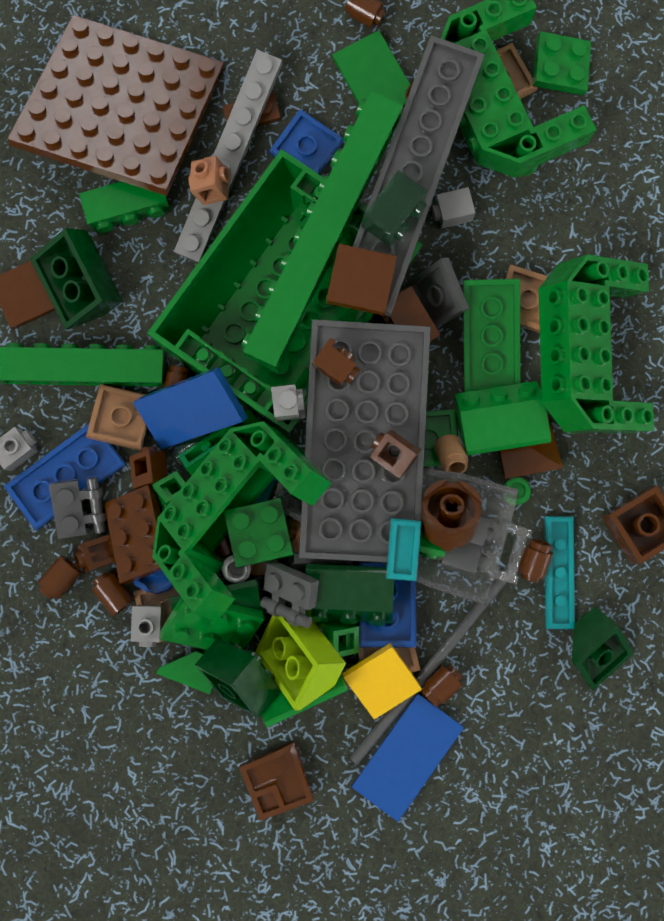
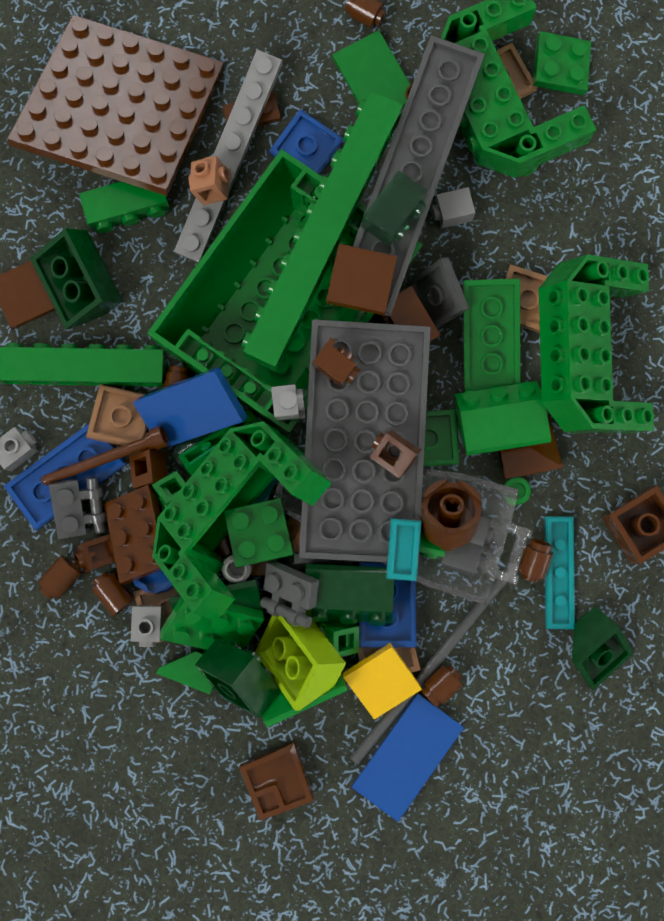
(155, 439): none -> reddish brown piece
(451, 454): medium nougat brick -> none

